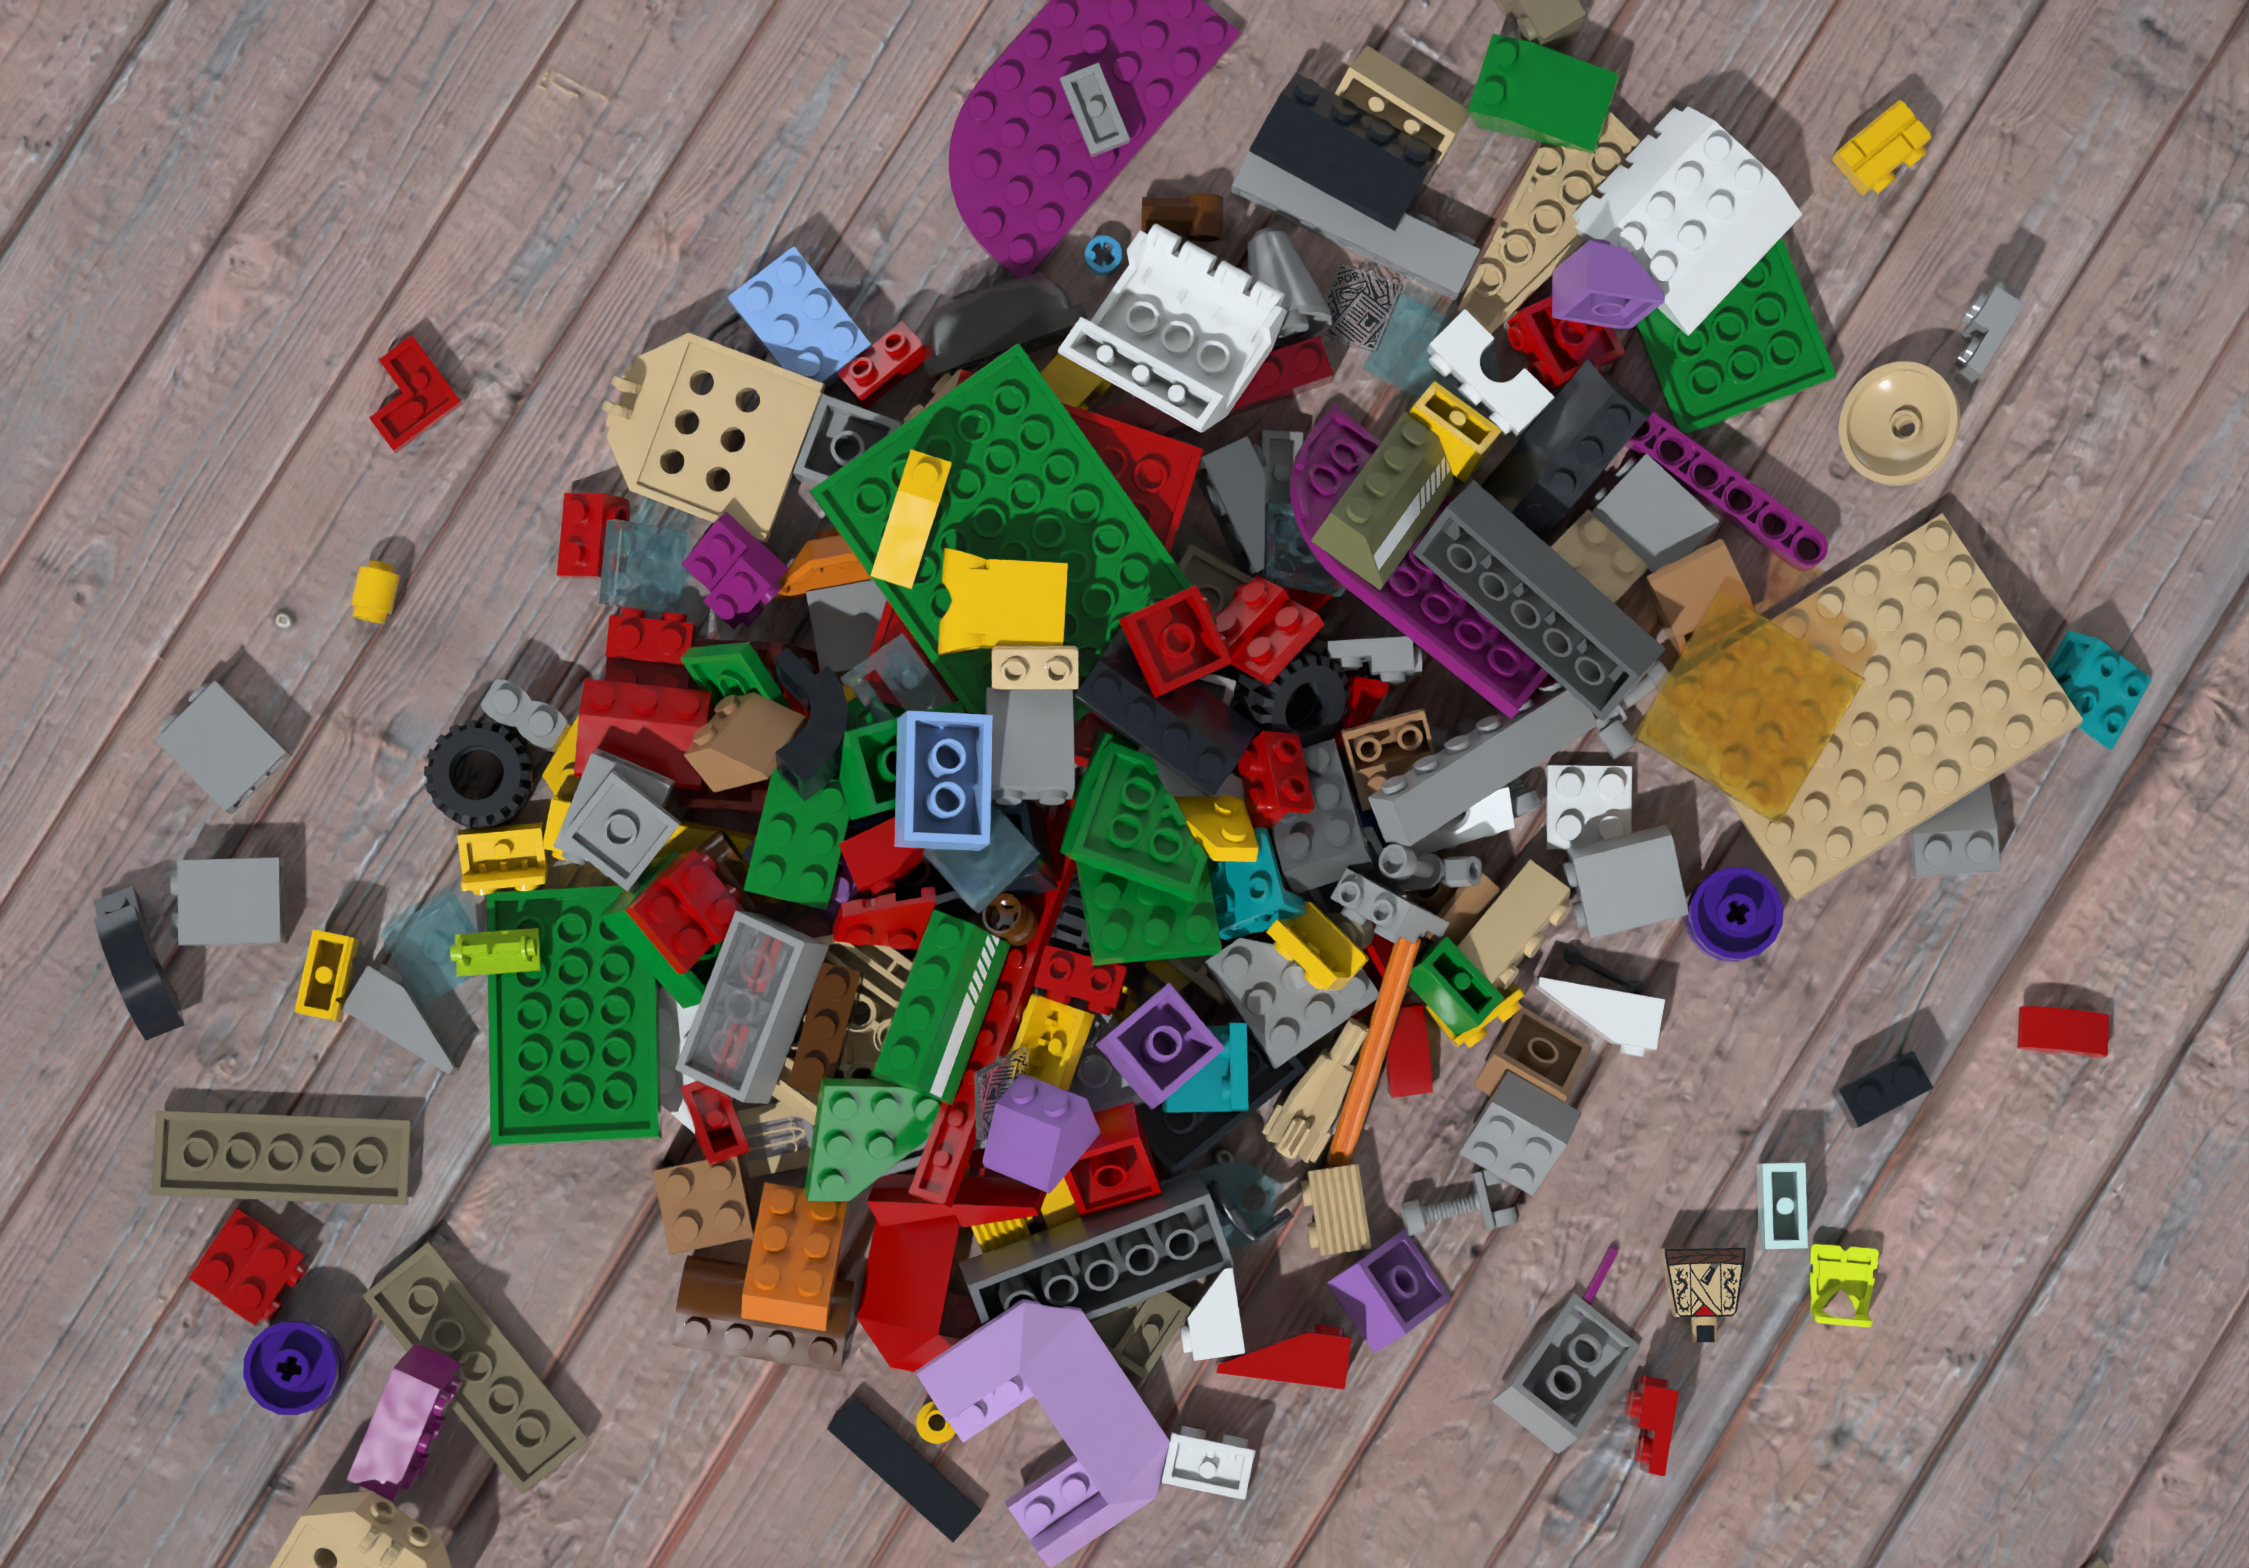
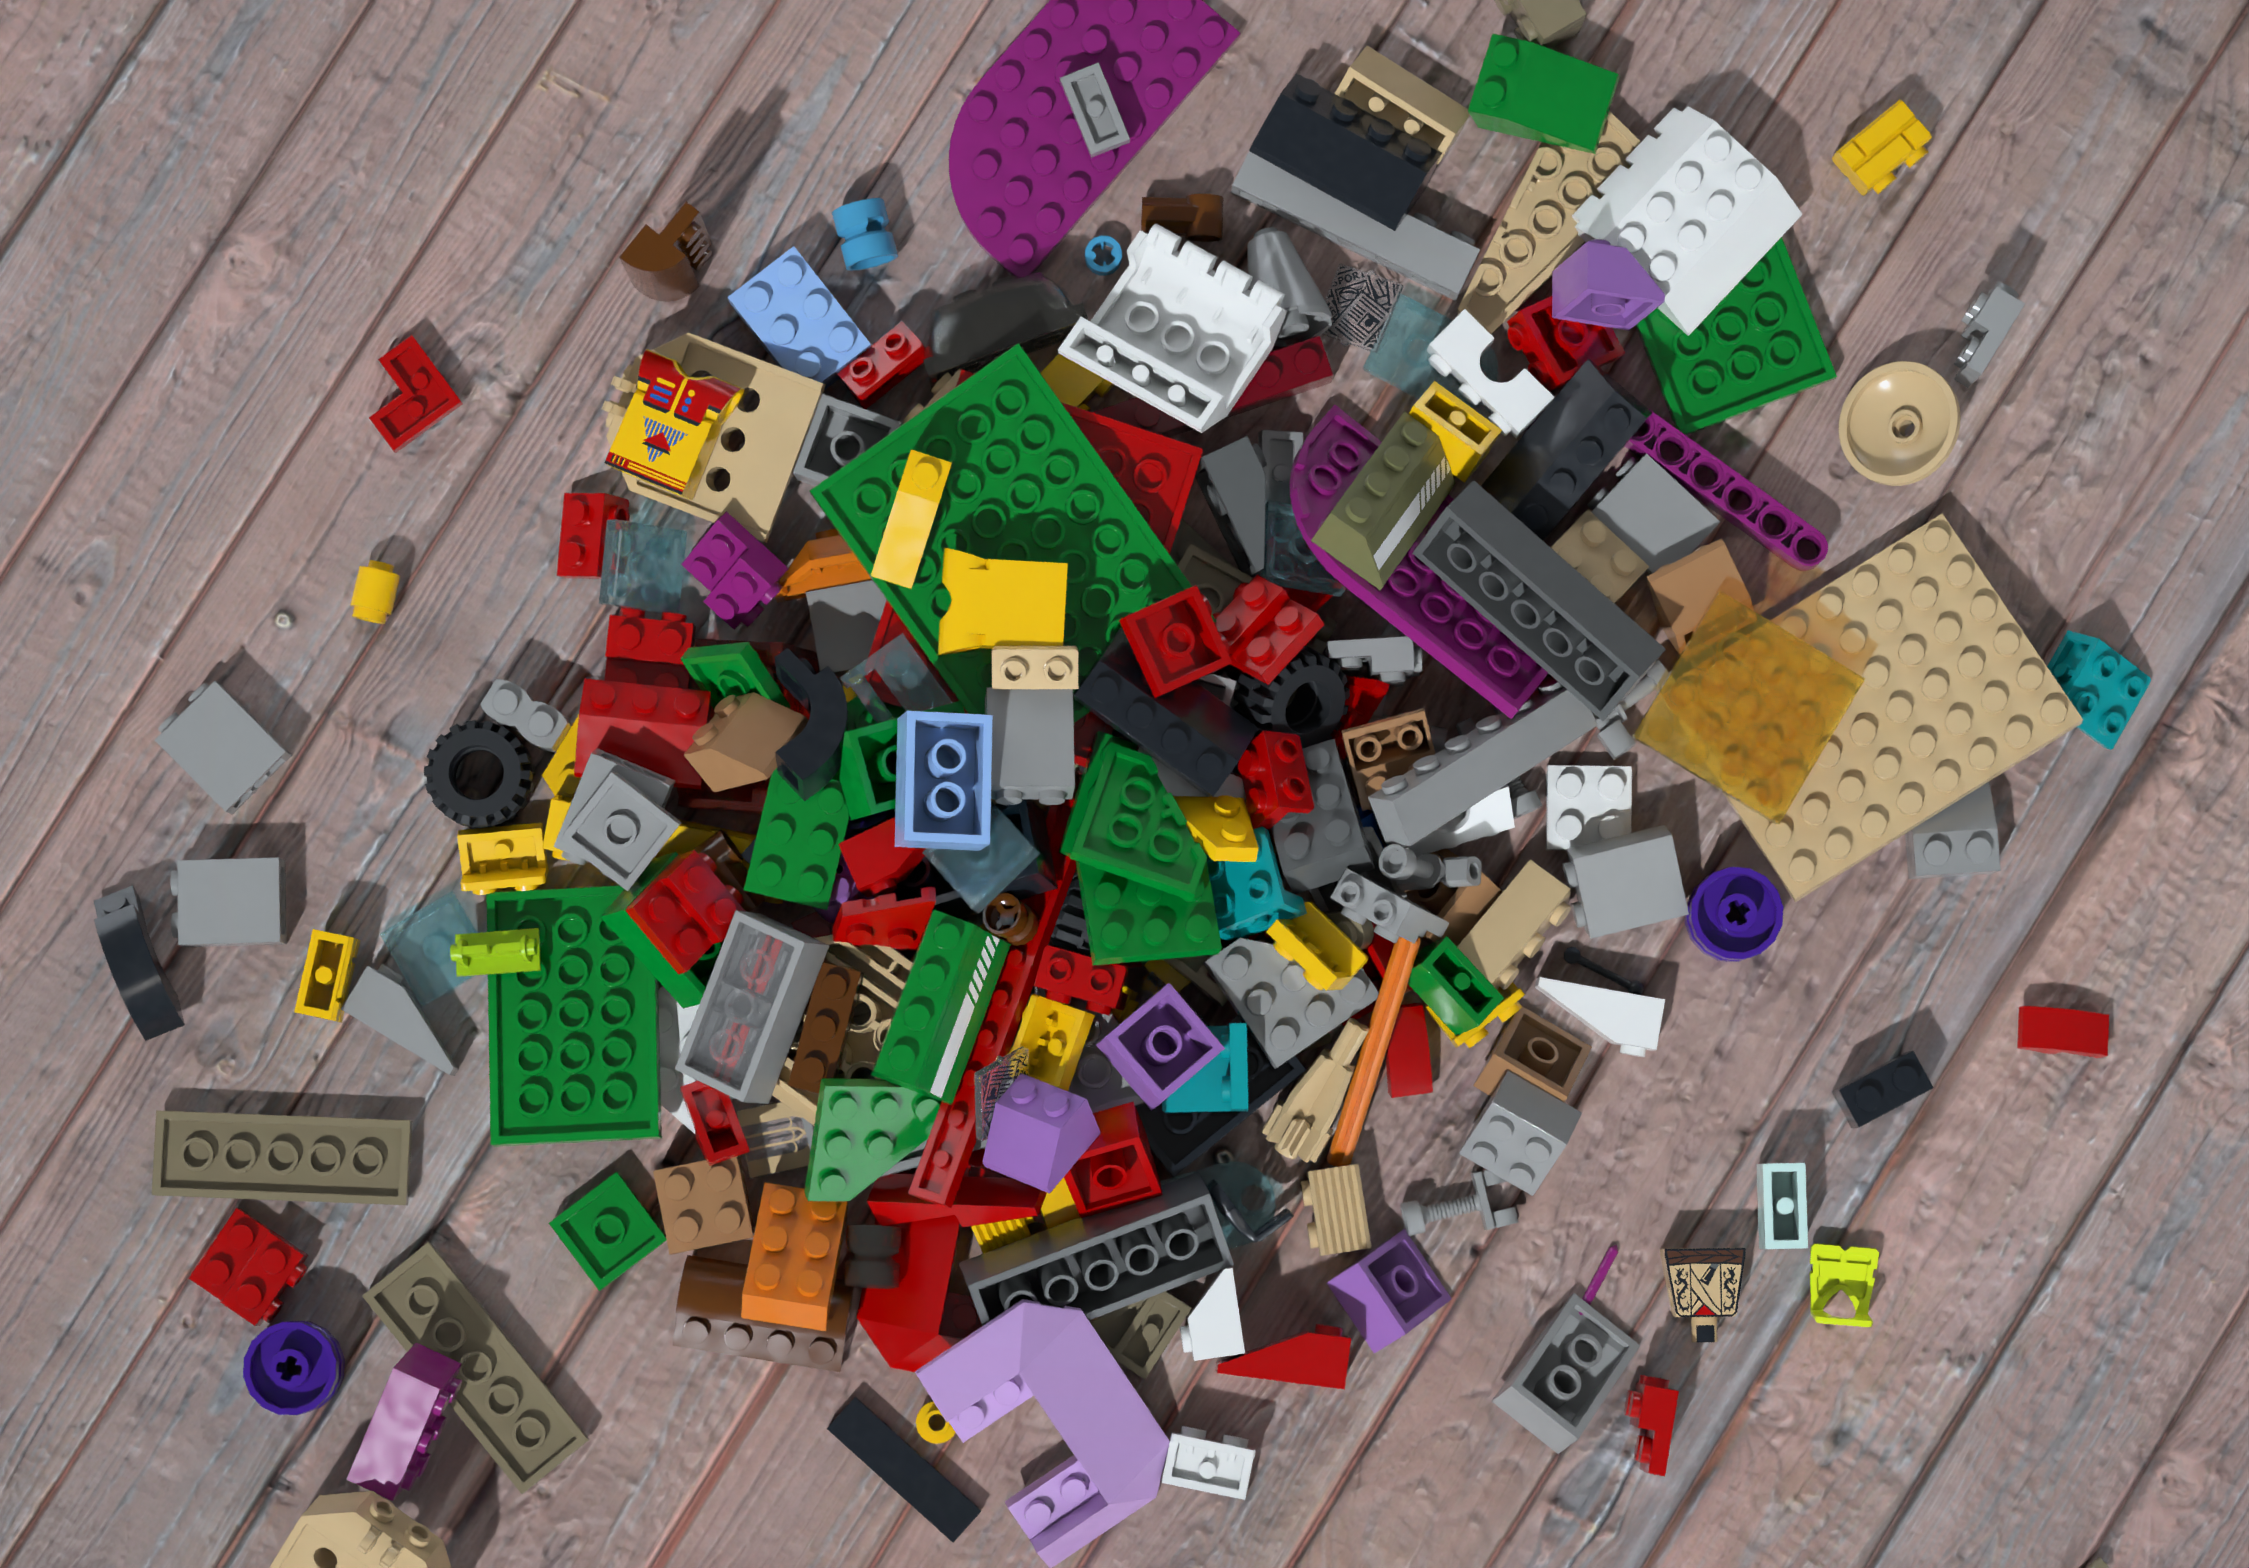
(608, 1231): none -> green plate
(664, 262): none -> reddish brown brick
(671, 425): none -> piece
(864, 232): none -> dark azure wheel
(872, 1257): none -> clear smoke wheel

